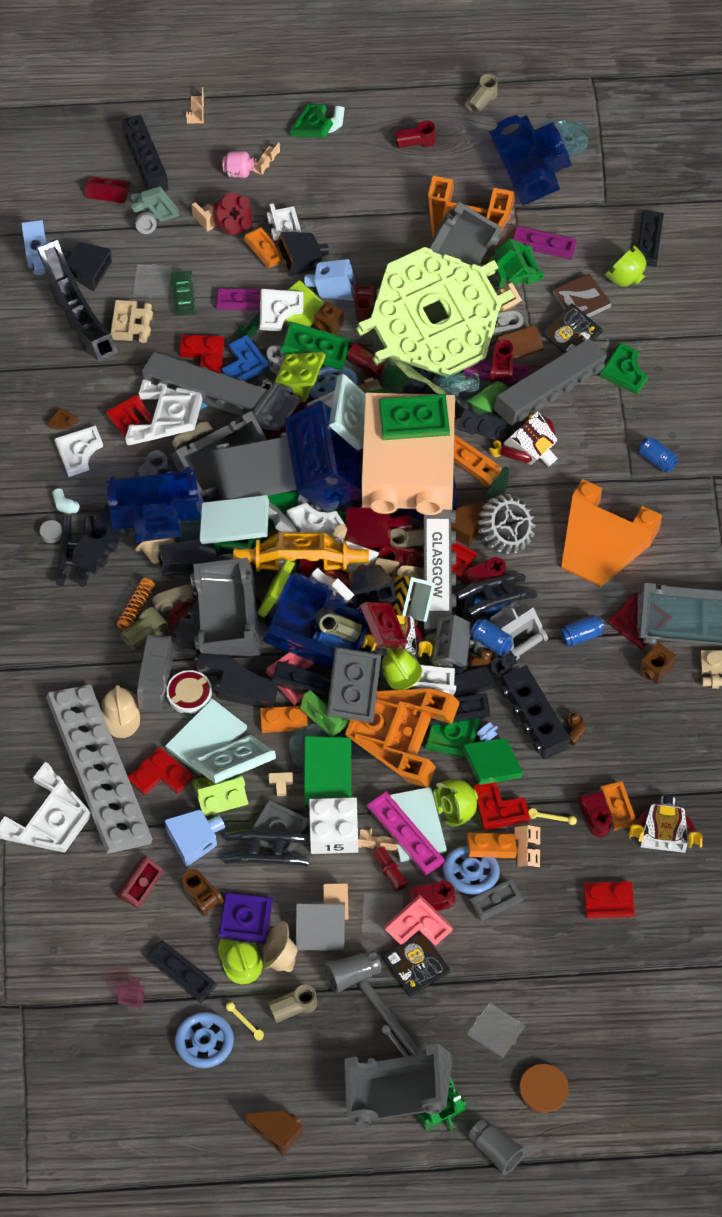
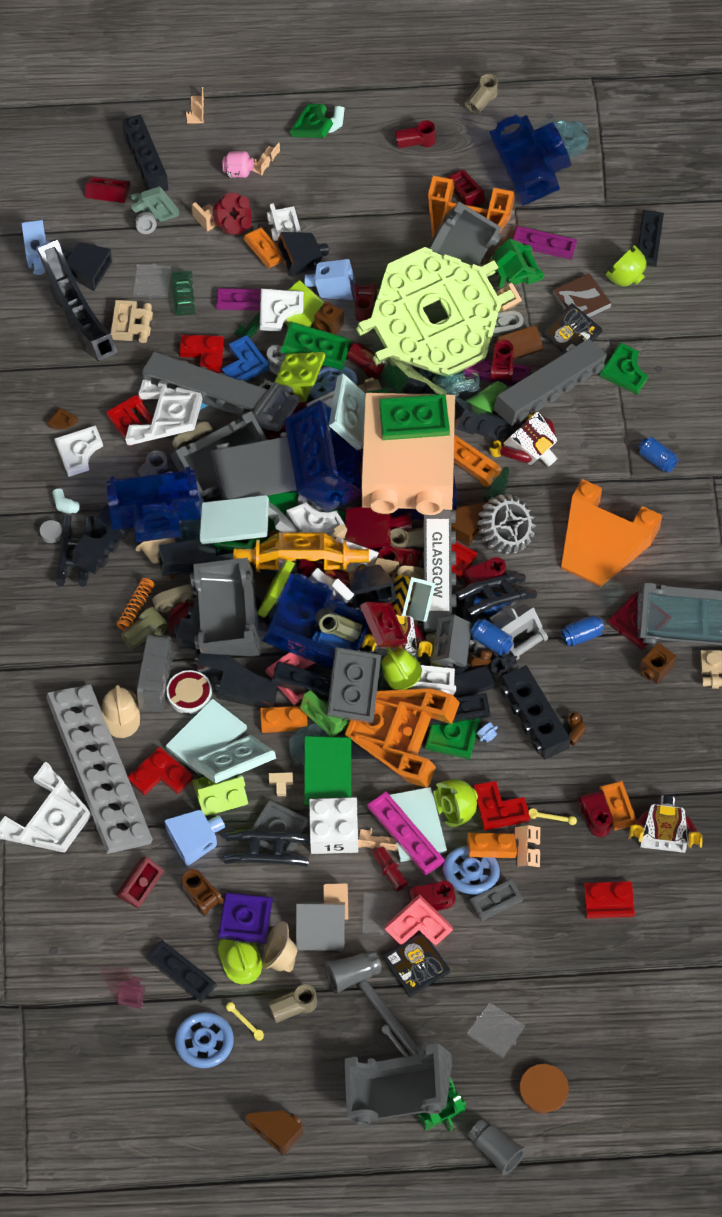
(467, 190): none -> dark red slope
(492, 761): green tile -> none

